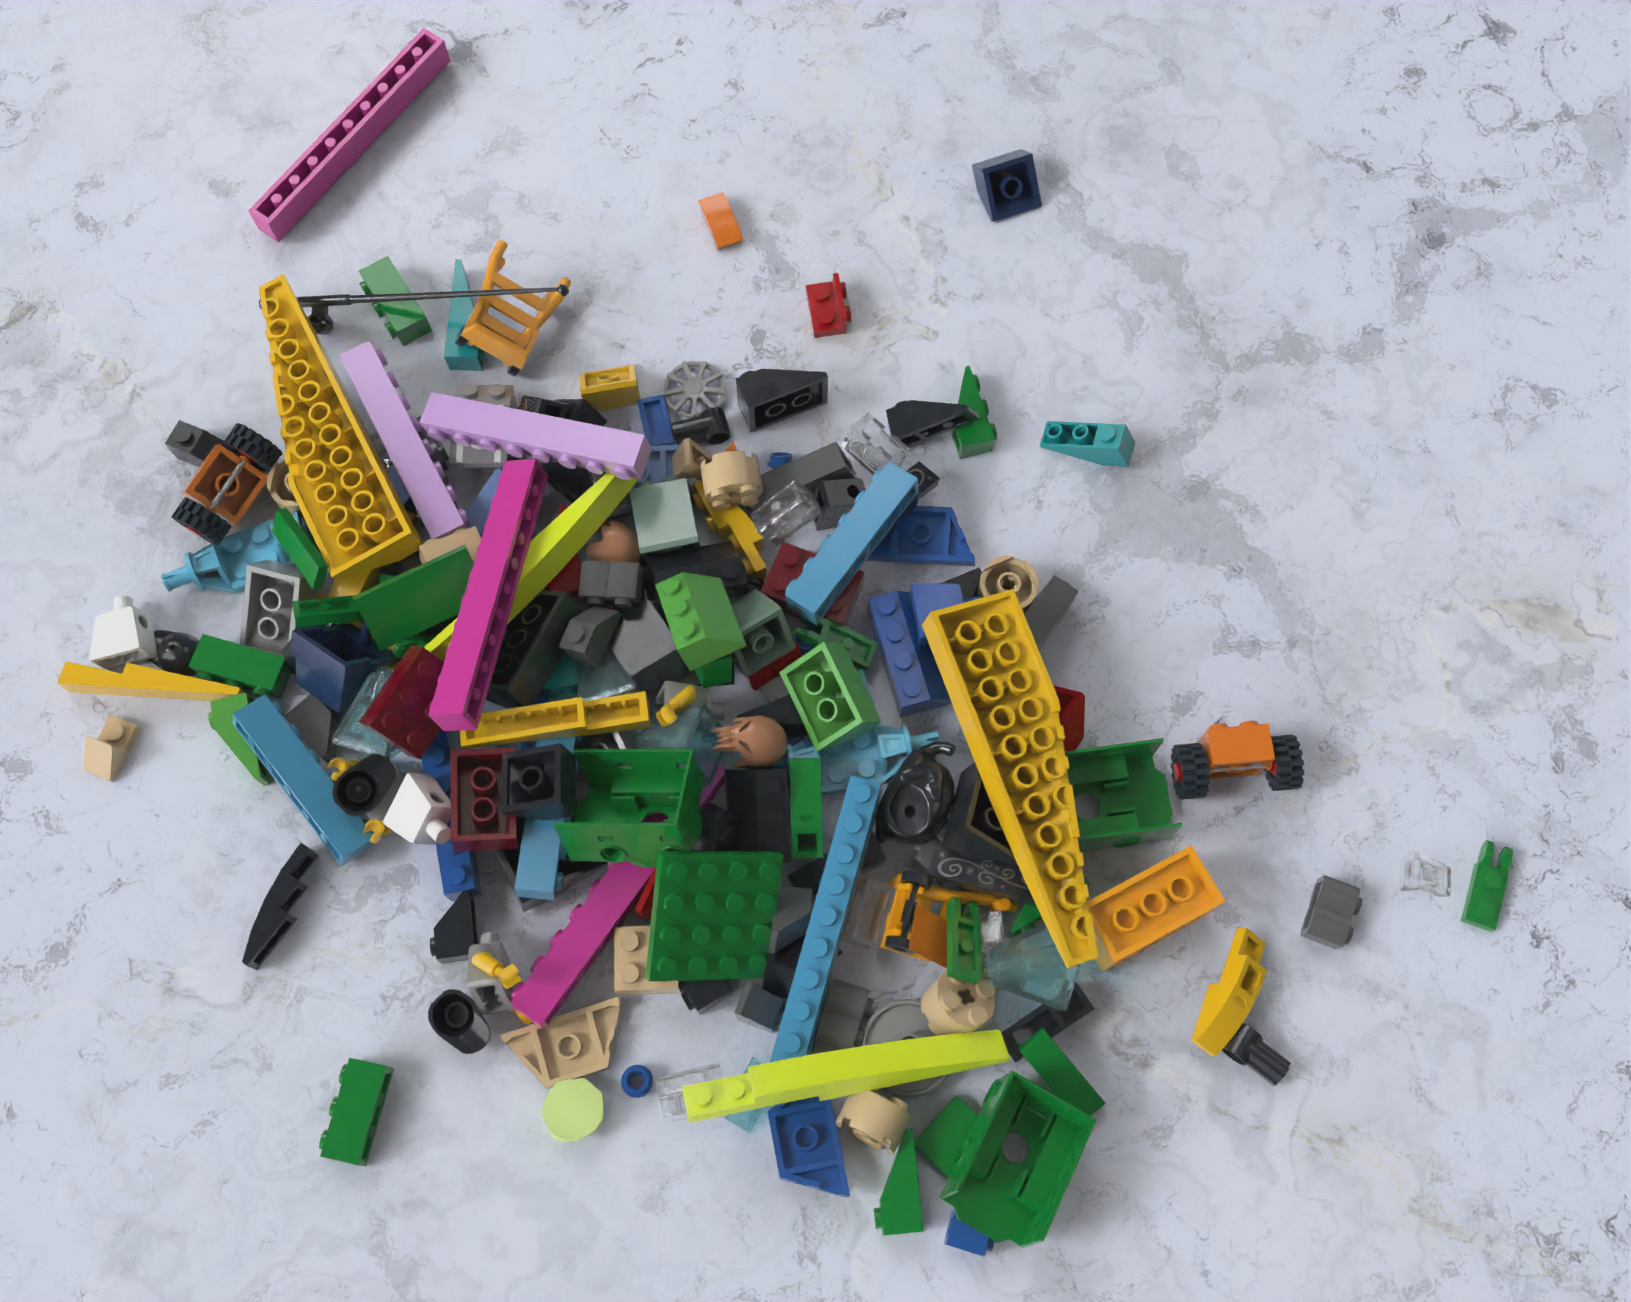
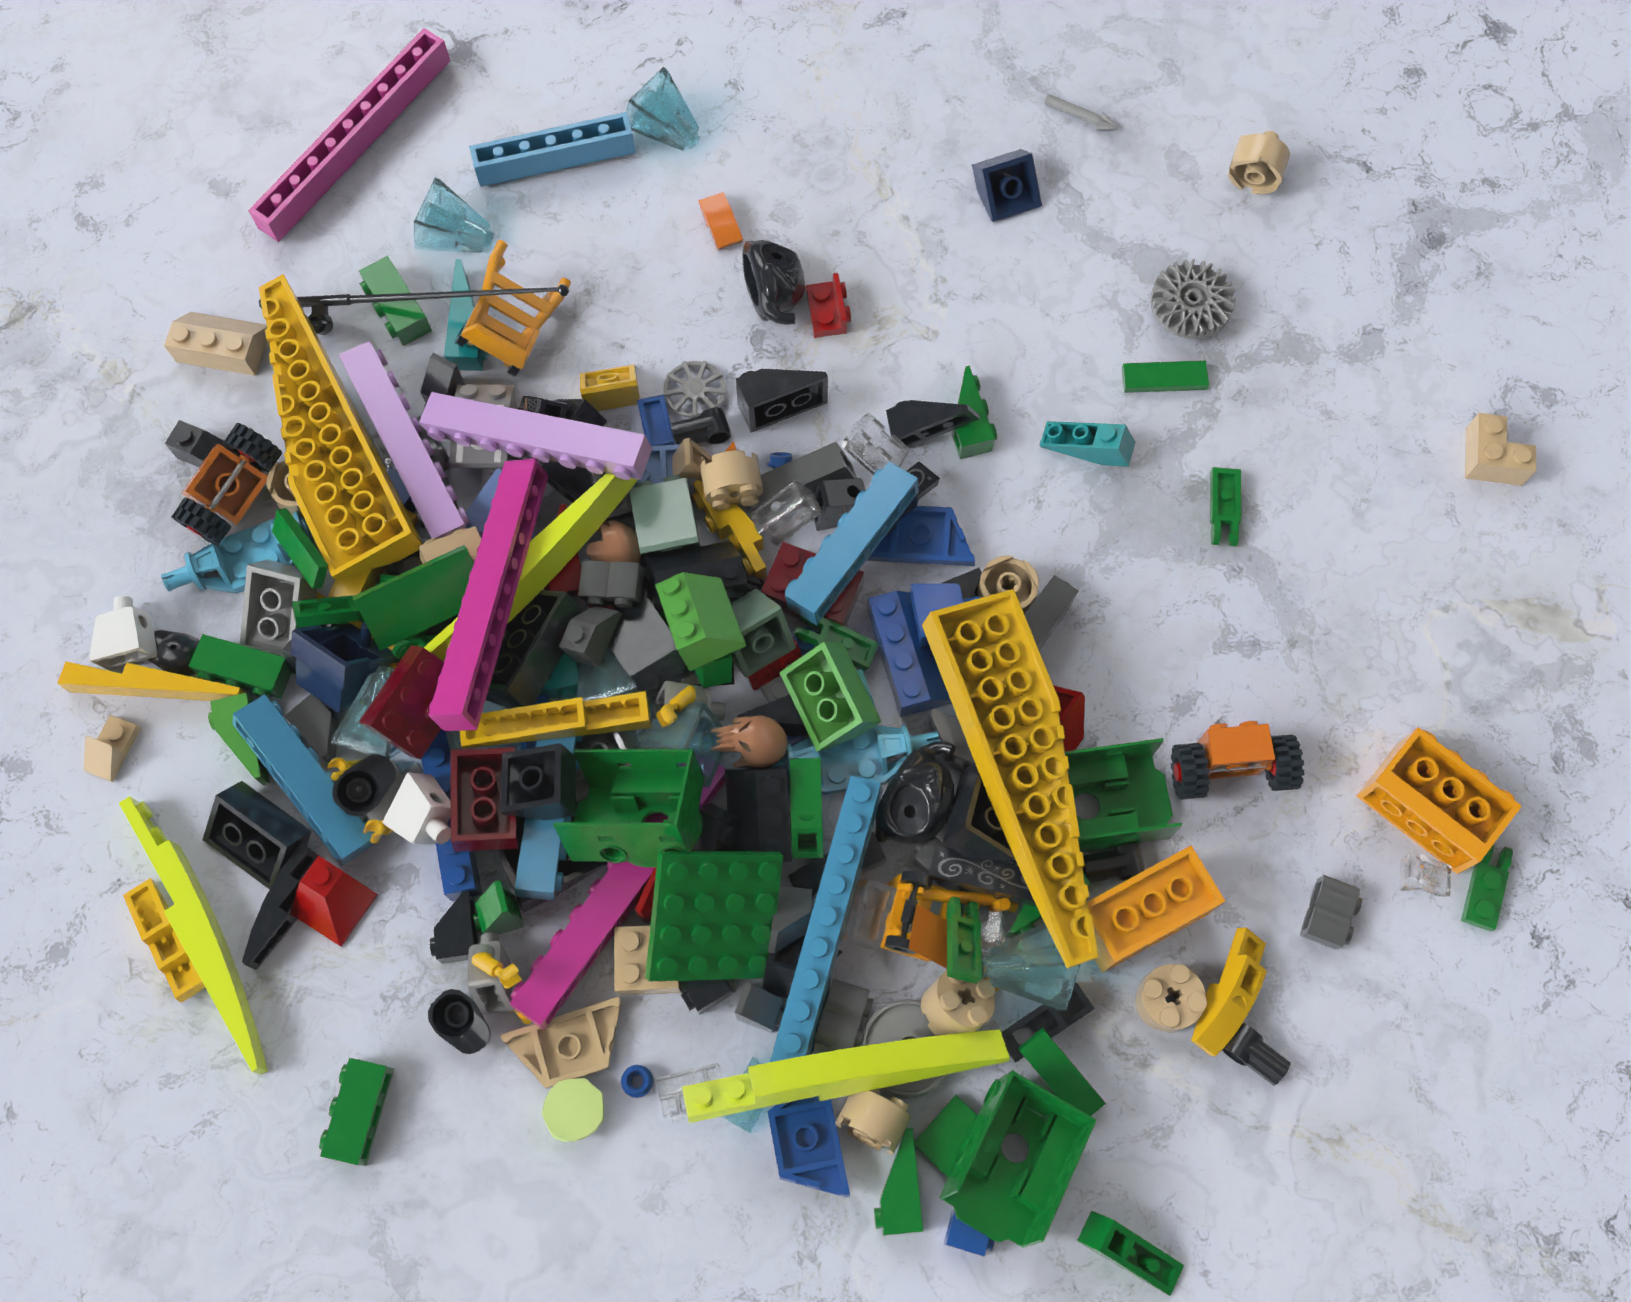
(147, 910): none -> yellow slope
(198, 932): none -> neon yellow slope
(217, 342): none -> tan slope
(253, 832): none -> black slope
(331, 901): none -> red slope
(440, 377): none -> black slope
(449, 223): none -> clear light blue slope
(497, 910): none -> green slope
(552, 149): none -> dark azure brick
(662, 113): none -> clear light blue slope
(773, 280): none -> black piece
(951, 731): none -> dark grey slope
(1102, 121): none -> light grey piece
(1120, 863): none -> black piece
(1130, 1252): none -> green slope
(1165, 376): none -> green tile
(1188, 994): none -> tan brick
(1192, 300): none -> light grey wheel
(1225, 503): none -> green hinge
(1259, 162): none -> tan brick
(1439, 800): none -> light orange brick
(1492, 457): none -> tan brick

